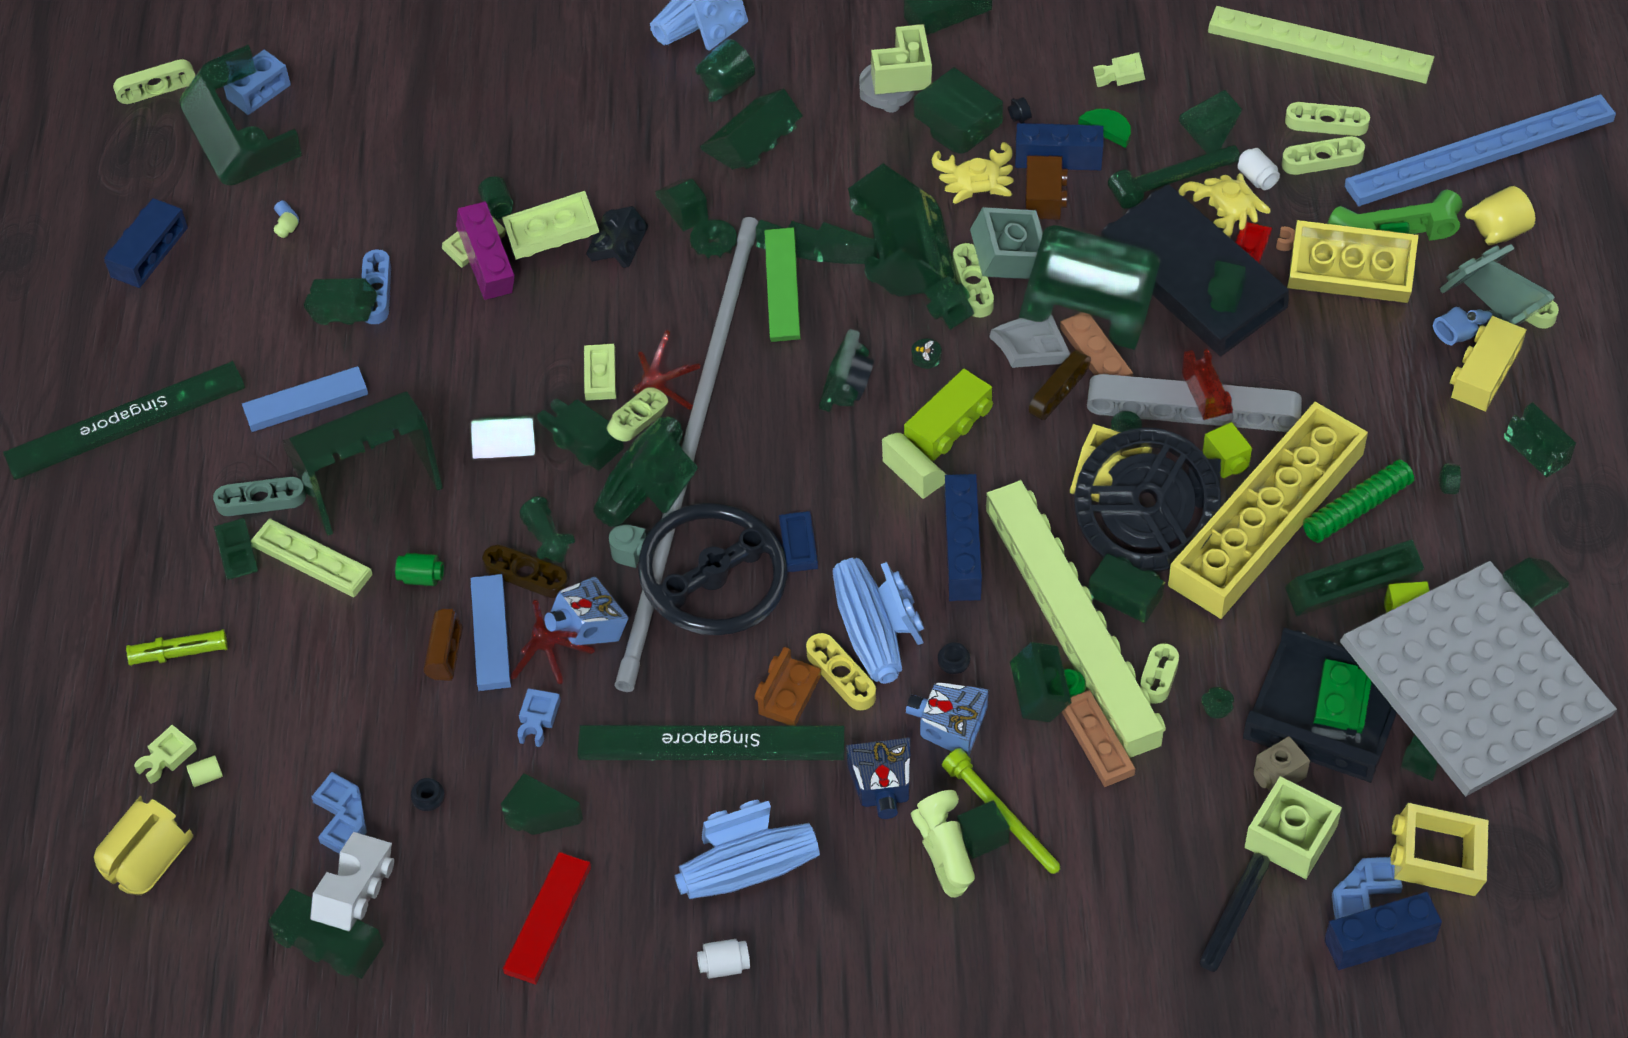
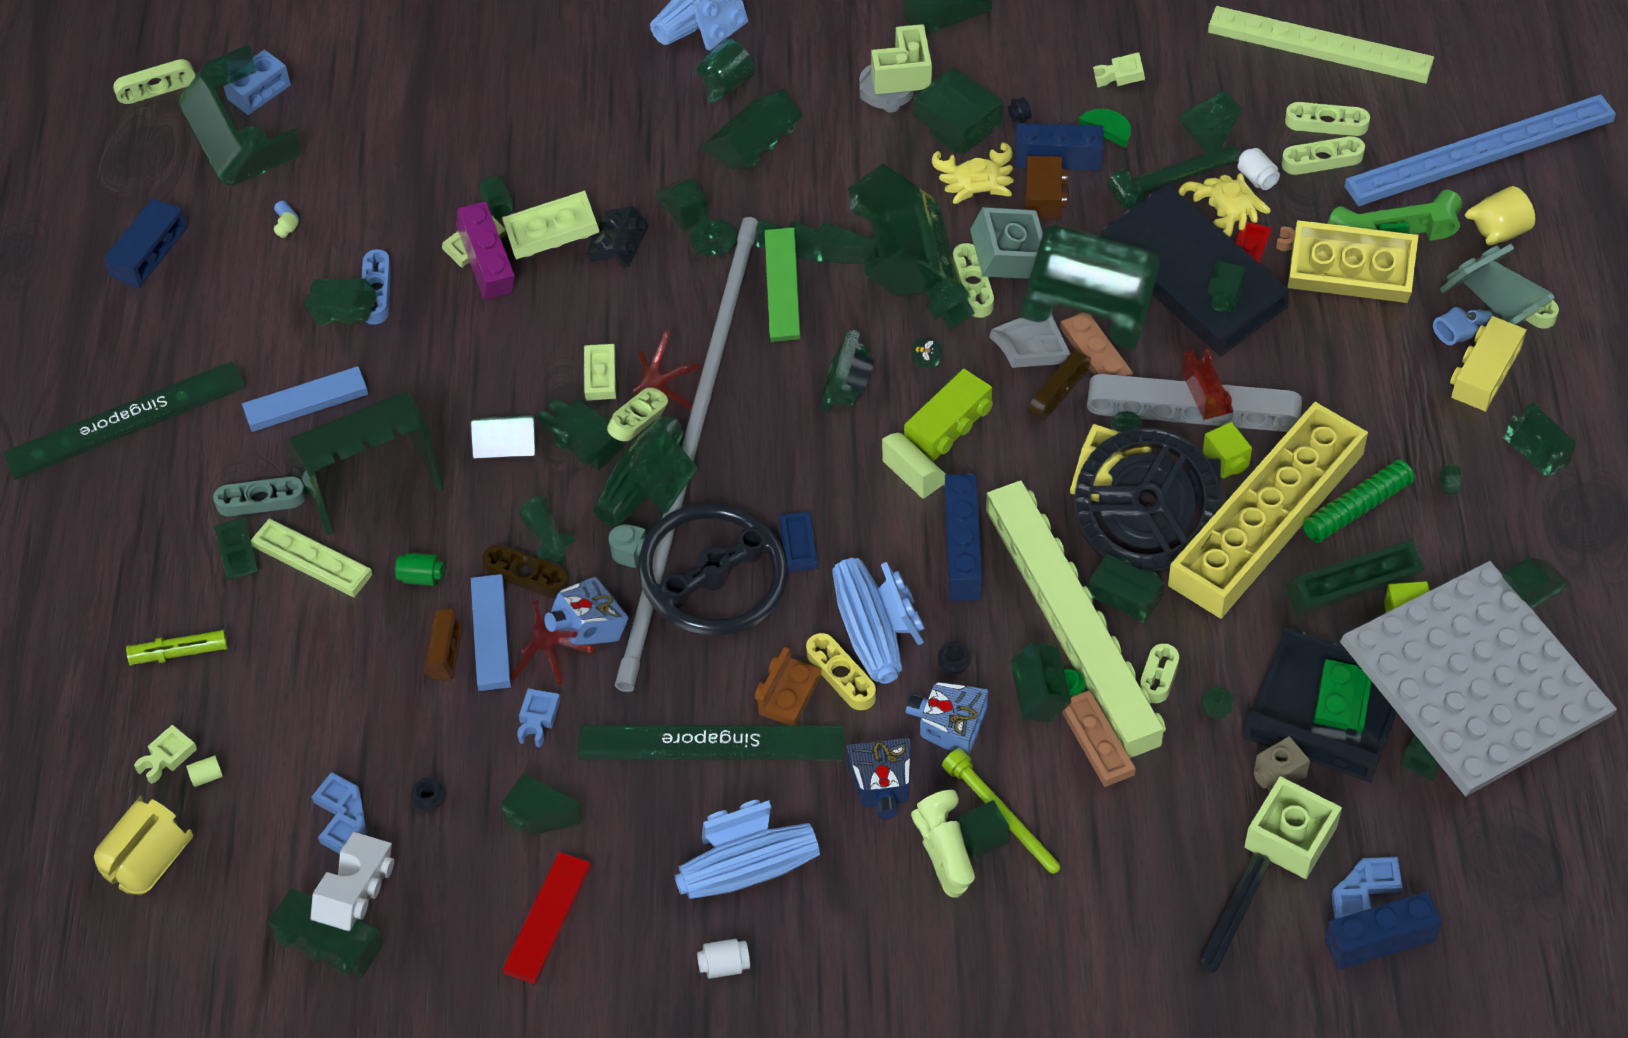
(1462, 880): light yellow window -> none

